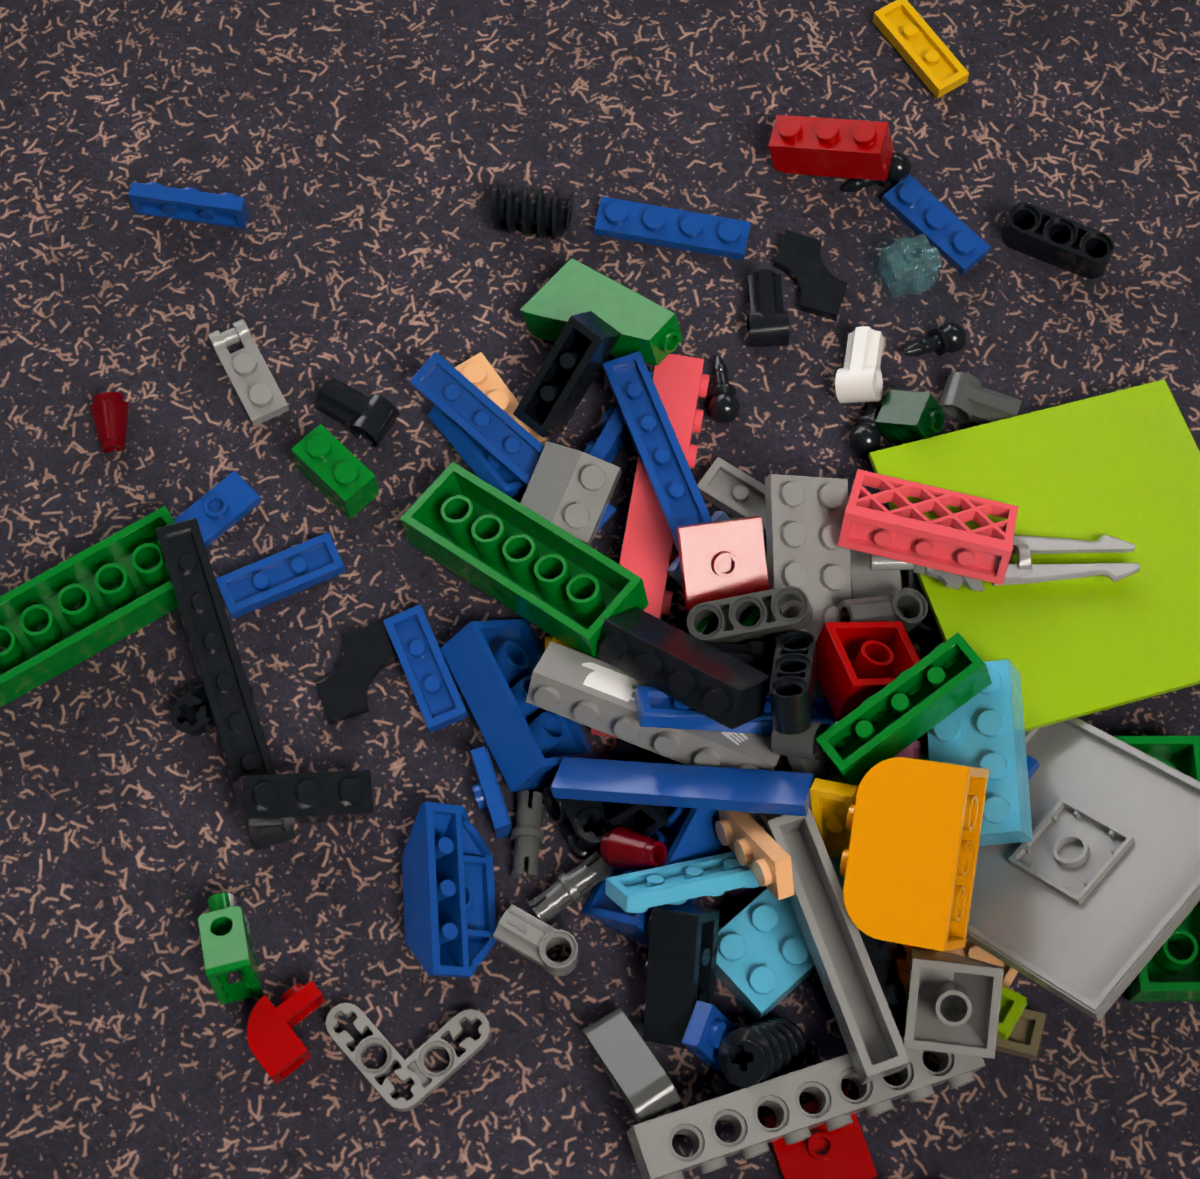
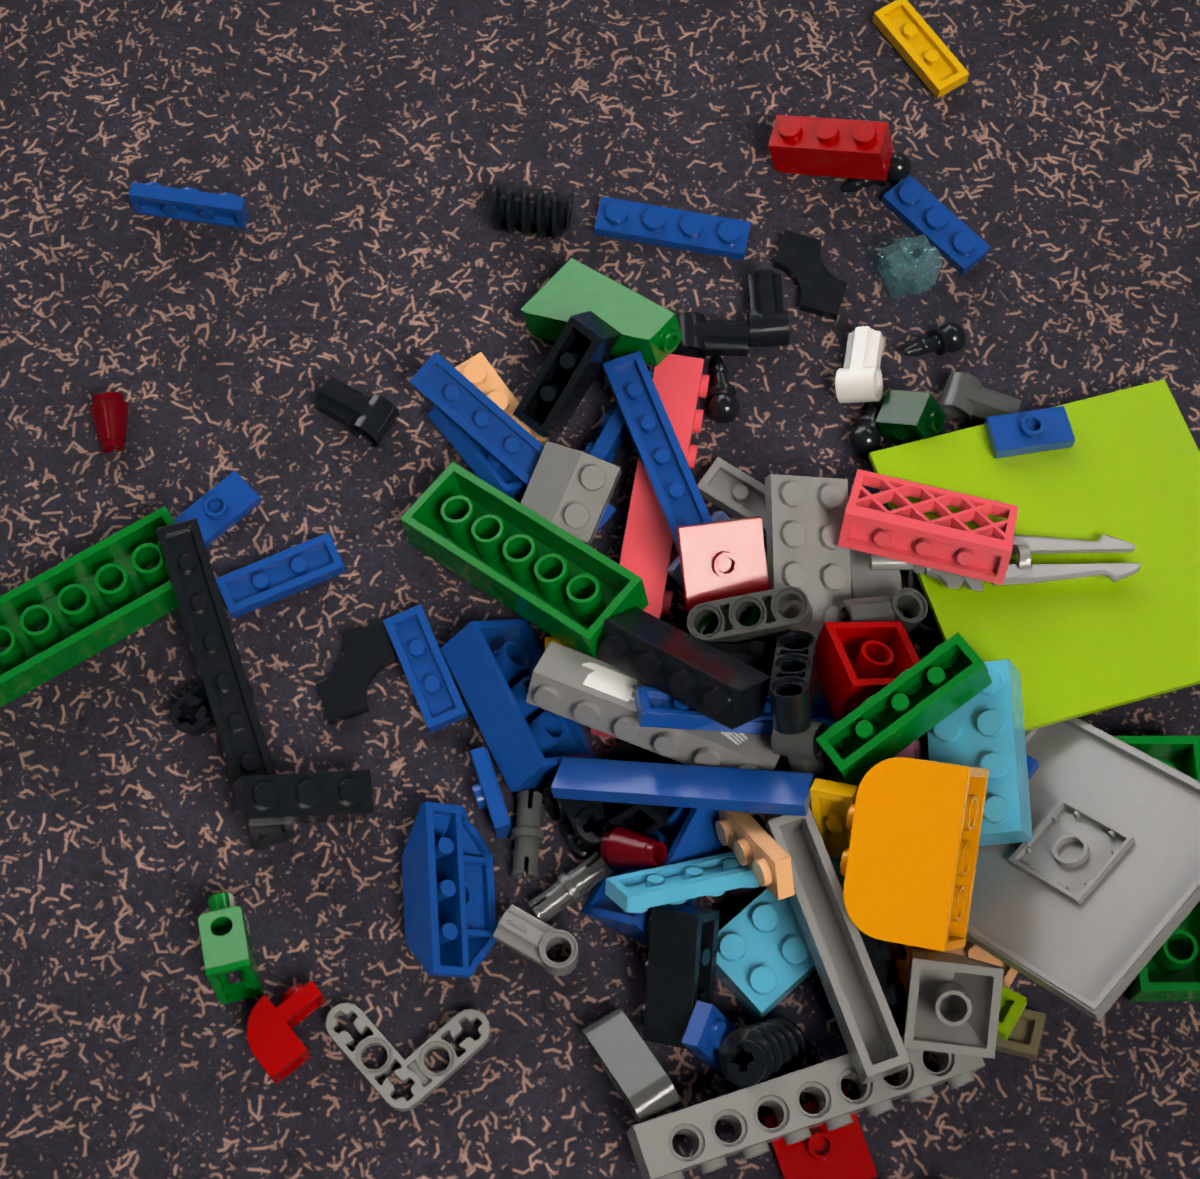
(248, 373): light grey plate -> none
(335, 471): green brick -> none
(711, 337): none -> black piece
(1029, 432): none -> blue plate
(1076, 240): black beam -> none

